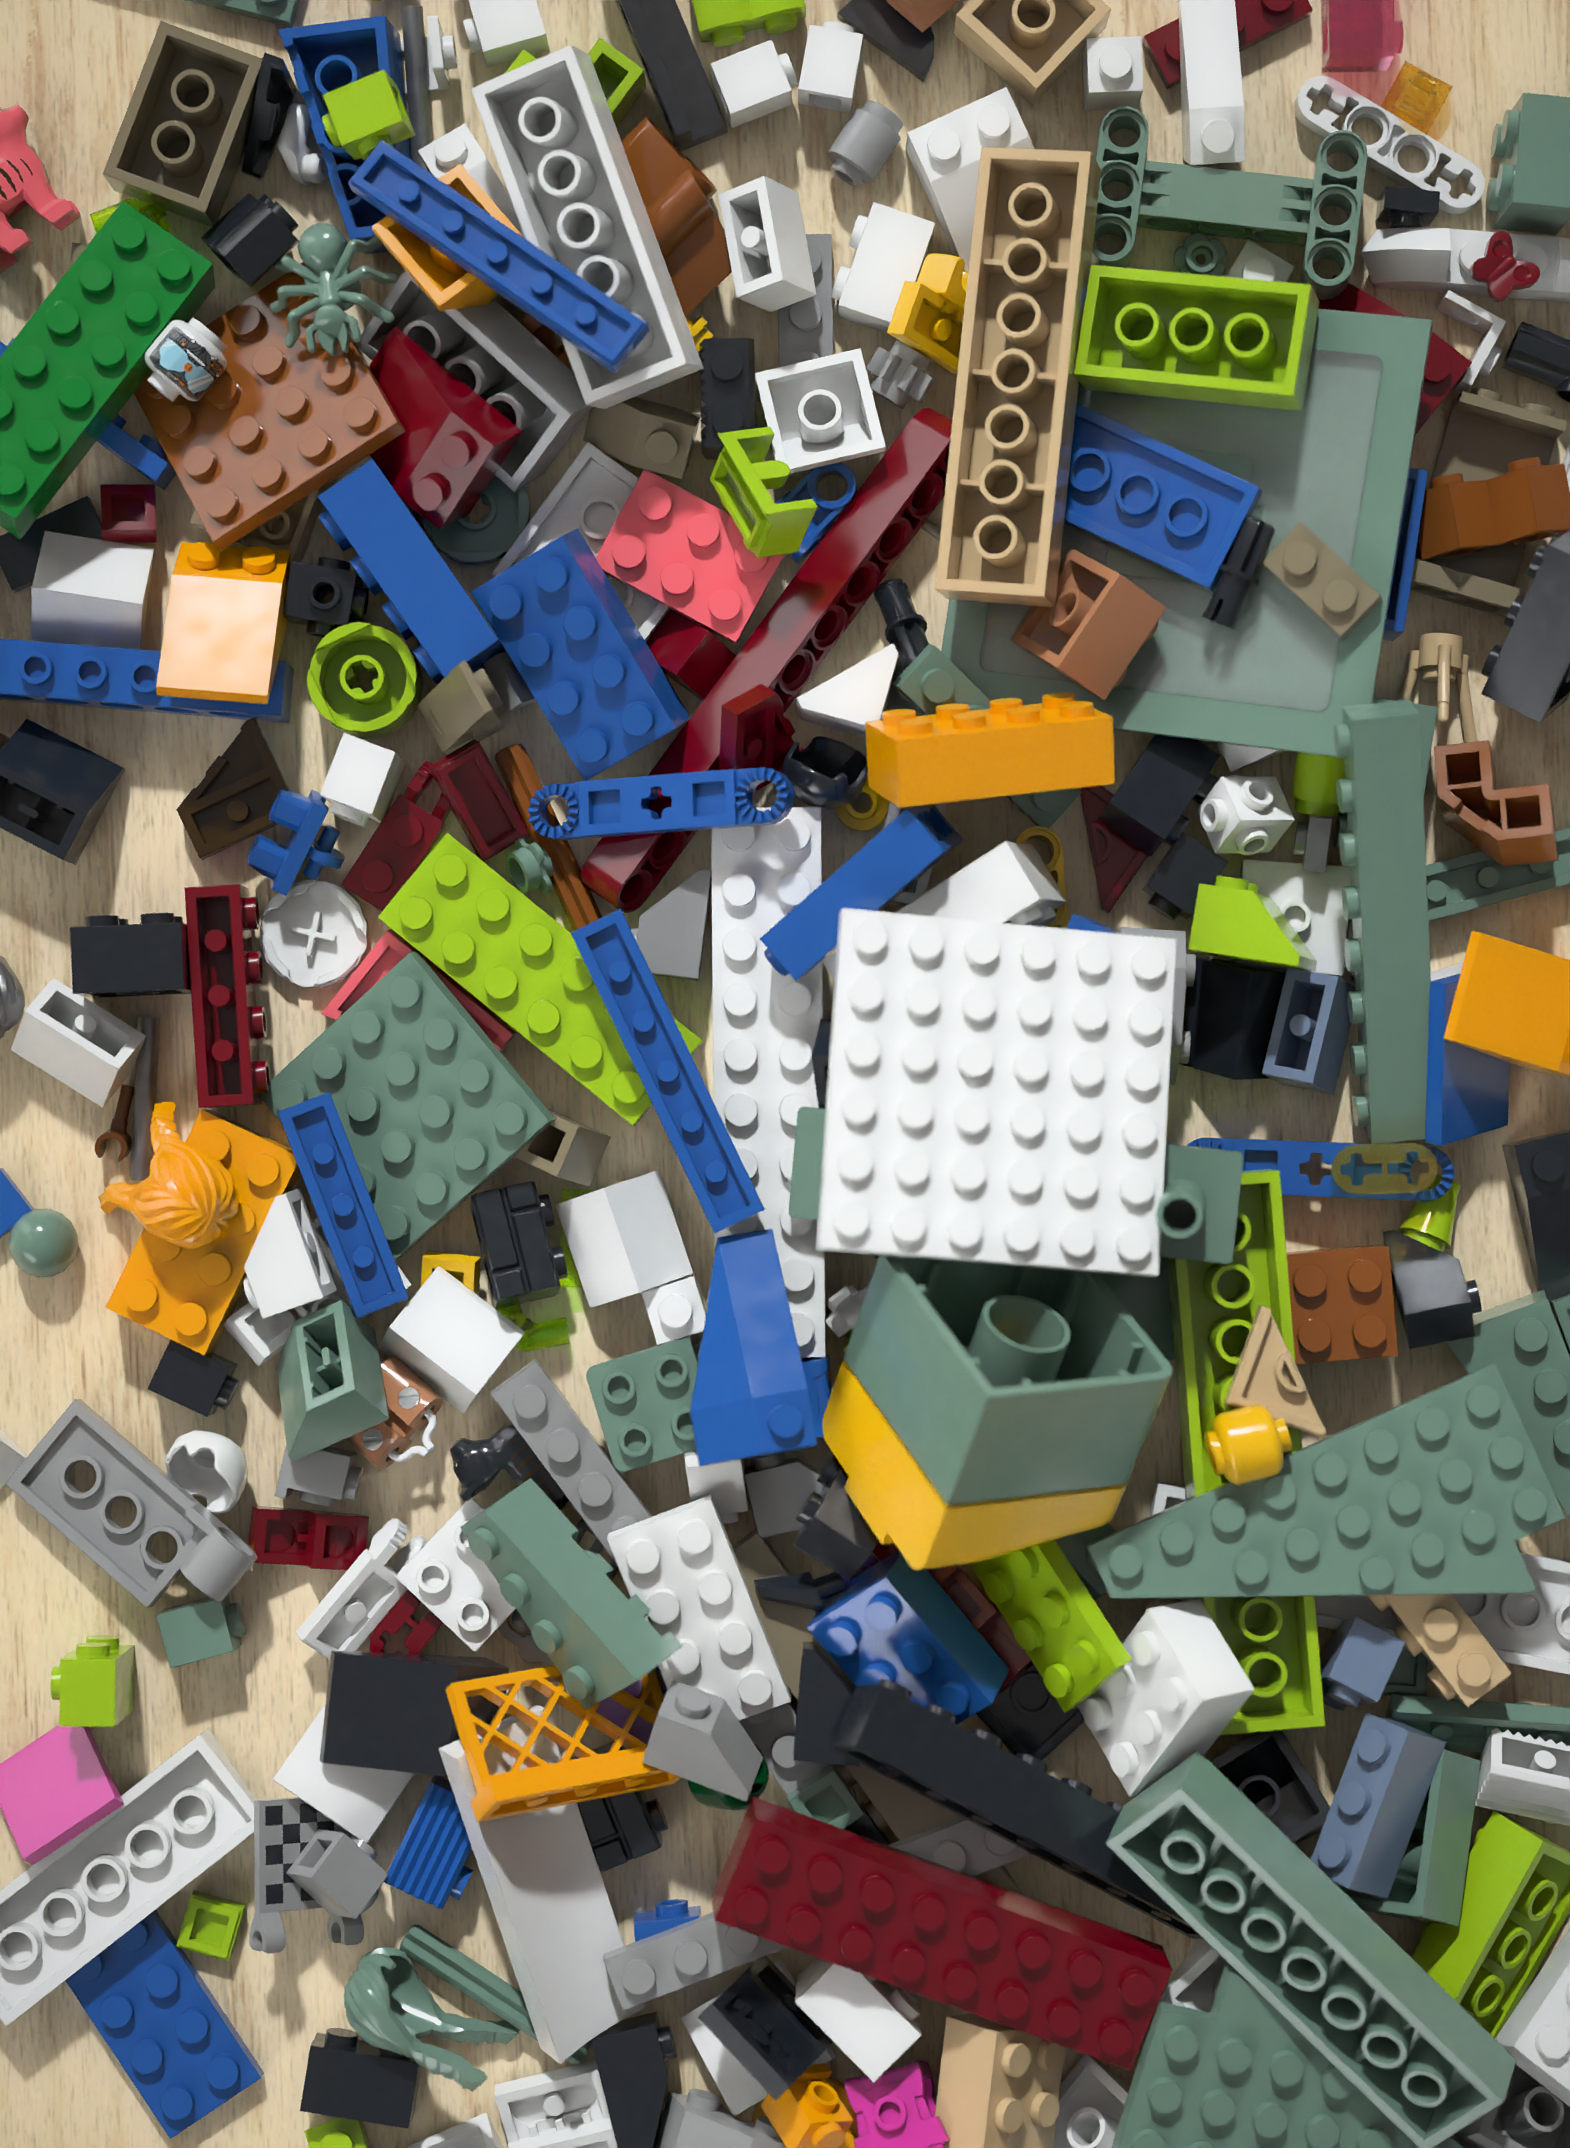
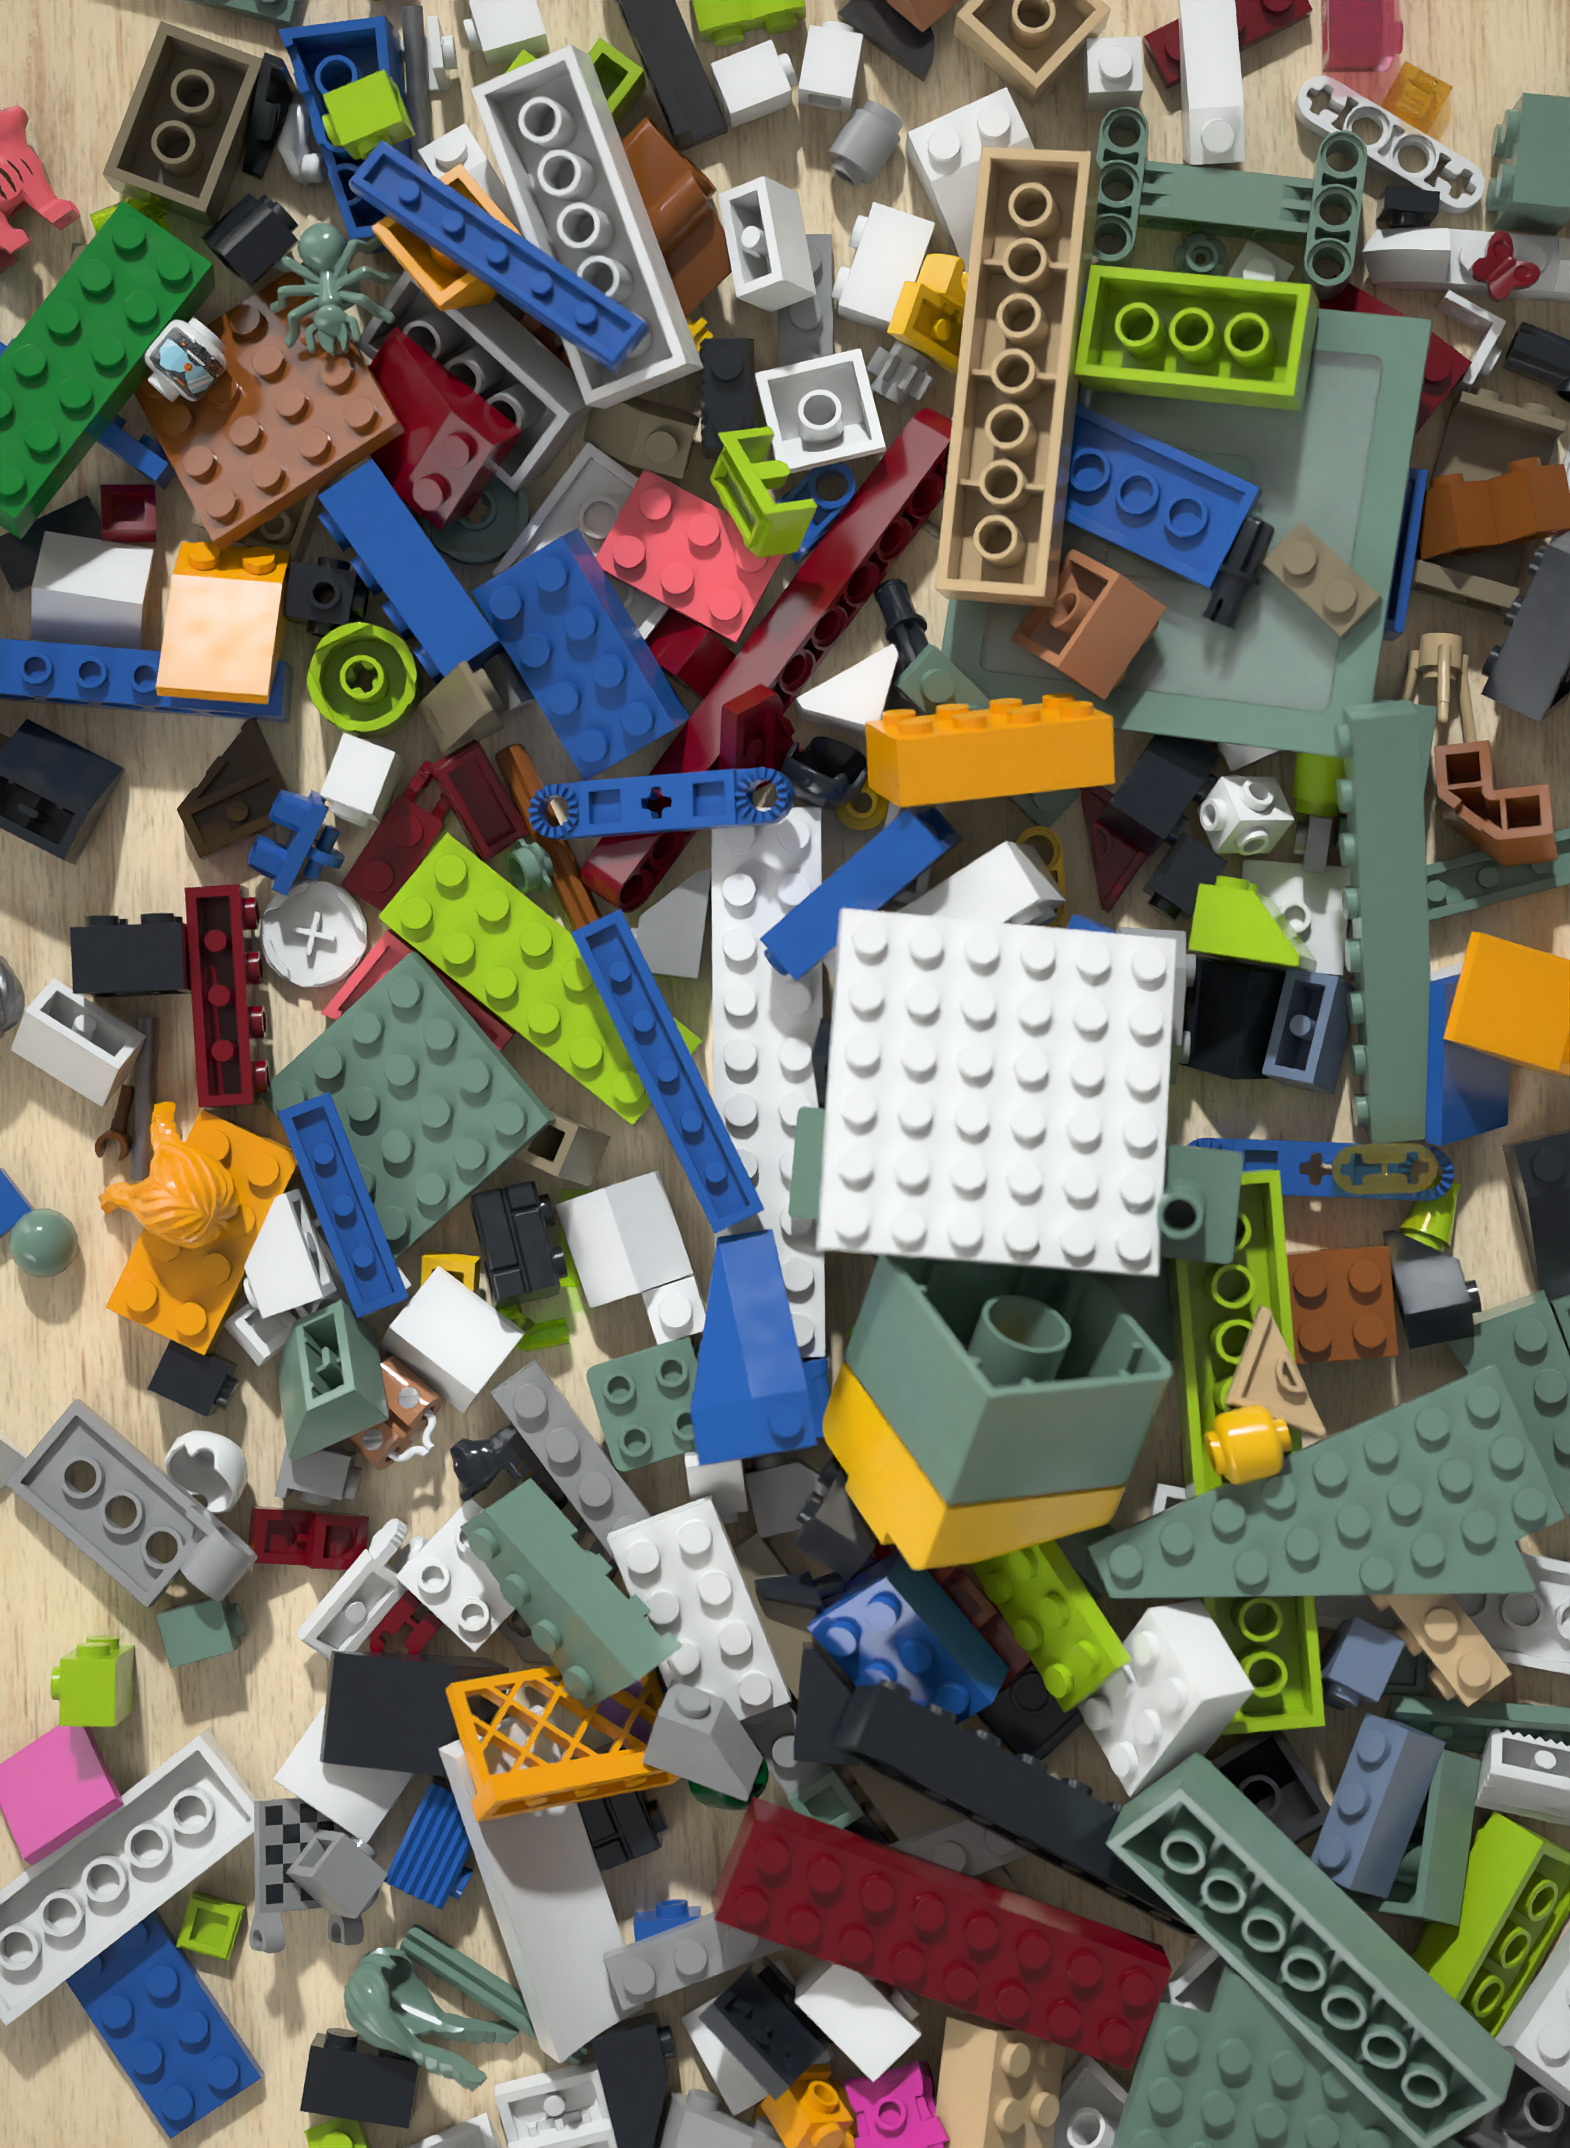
(845, 1309): white plate -> none

